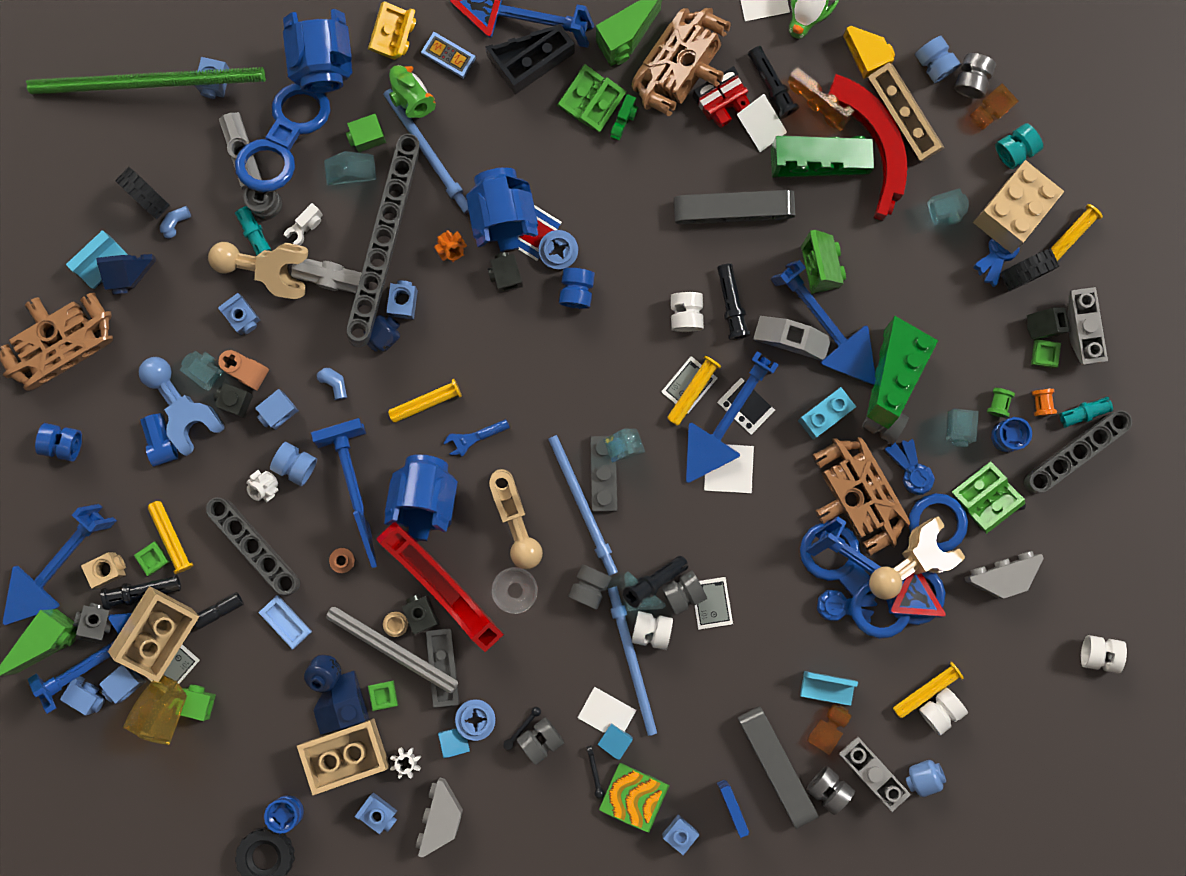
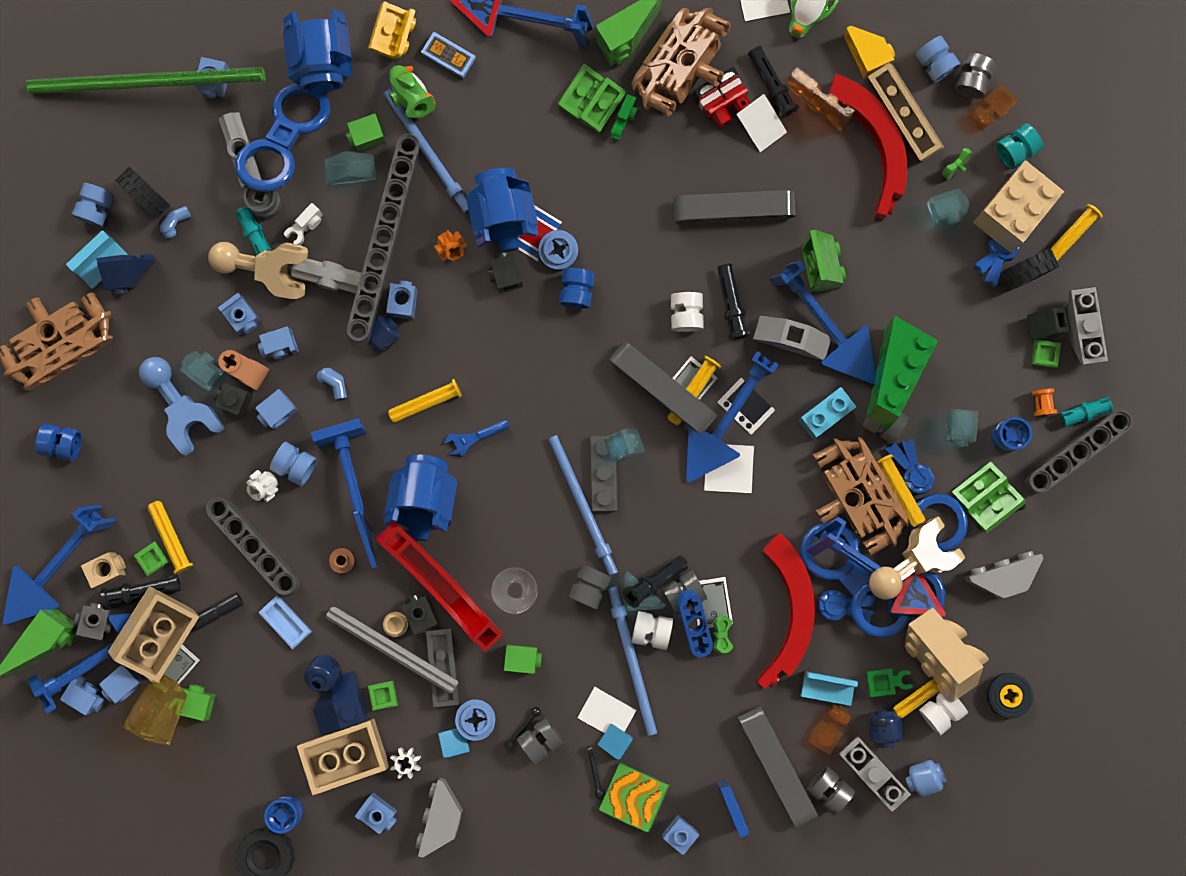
(92, 204): none -> medium blue wheel
(159, 446): blue piece -> none
(278, 343): none -> medium blue brick
(522, 659): none -> bright green brick
(525, 551): tan piece -> none
(531, 56): black wedge -> none
(663, 387): none -> dark grey beam
(687, 616): none -> blue beam
(721, 625): none -> bright green piece
(802, 609): none -> red arch
(821, 156): wedge -> none
(883, 682): none -> green plate
(885, 728): none -> dark blue head
(901, 490): none -> yellow axle
(944, 655): none -> tan piece
(951, 169): none -> bright green piece
(998, 688): none -> black bush
(1001, 402): bright green bush -> none
(1108, 655): white wheel -> none

